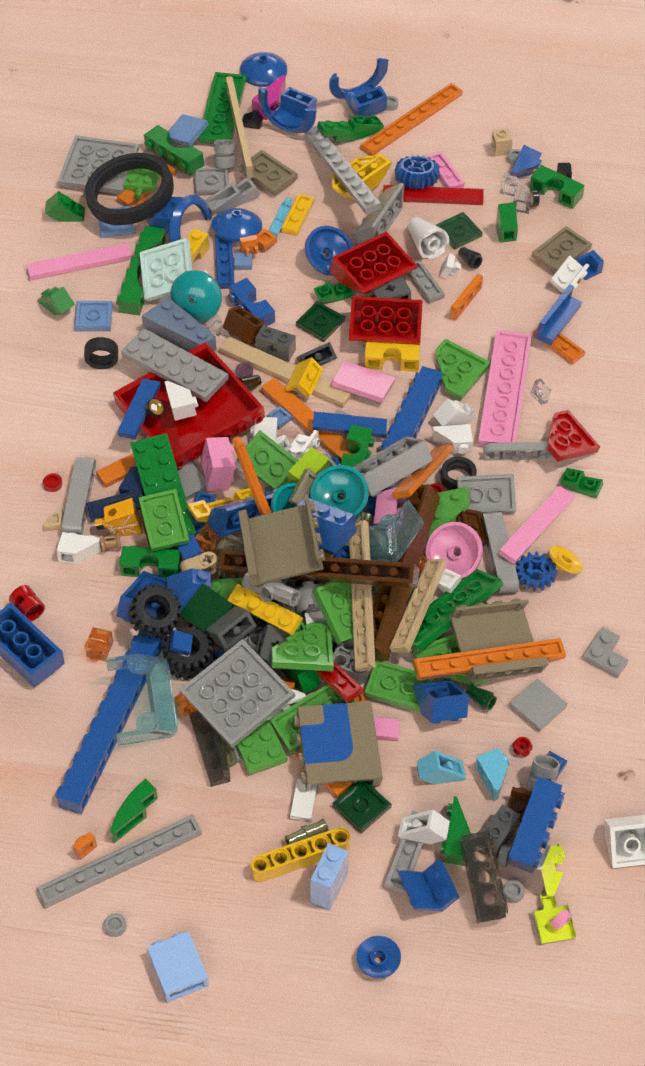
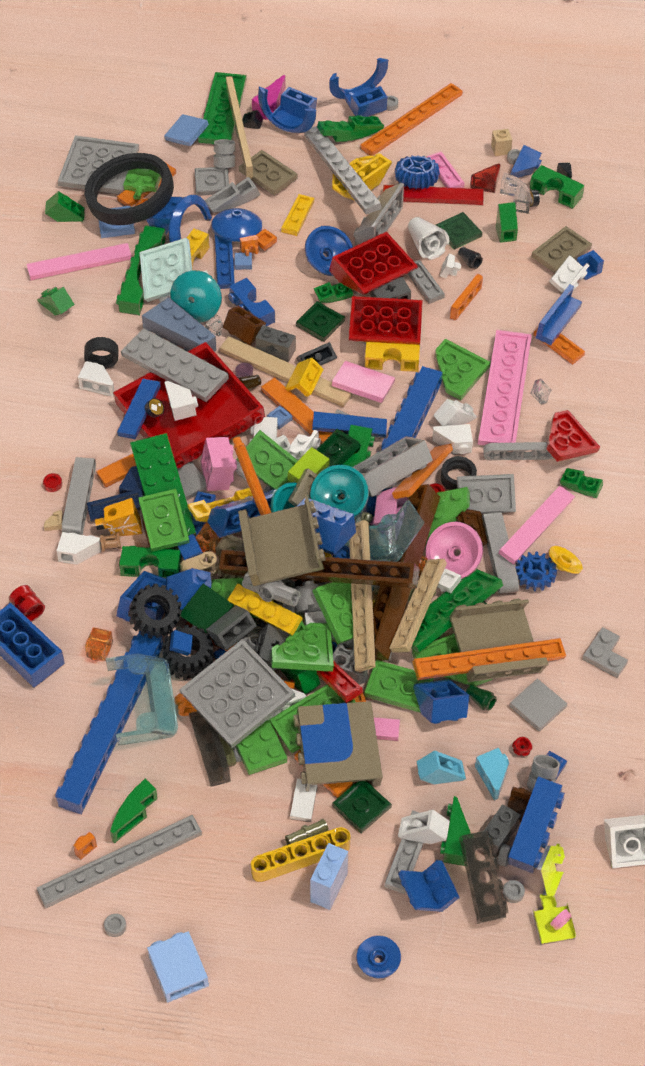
(93, 316): medium blue tile -> none
(95, 379): none -> white slope
(186, 159): green arch -> none
(263, 68): blue dish -> none
(280, 217): medium azure piece -> none
(338, 447): none -> dark green tile
(486, 178): none -> clear red slope

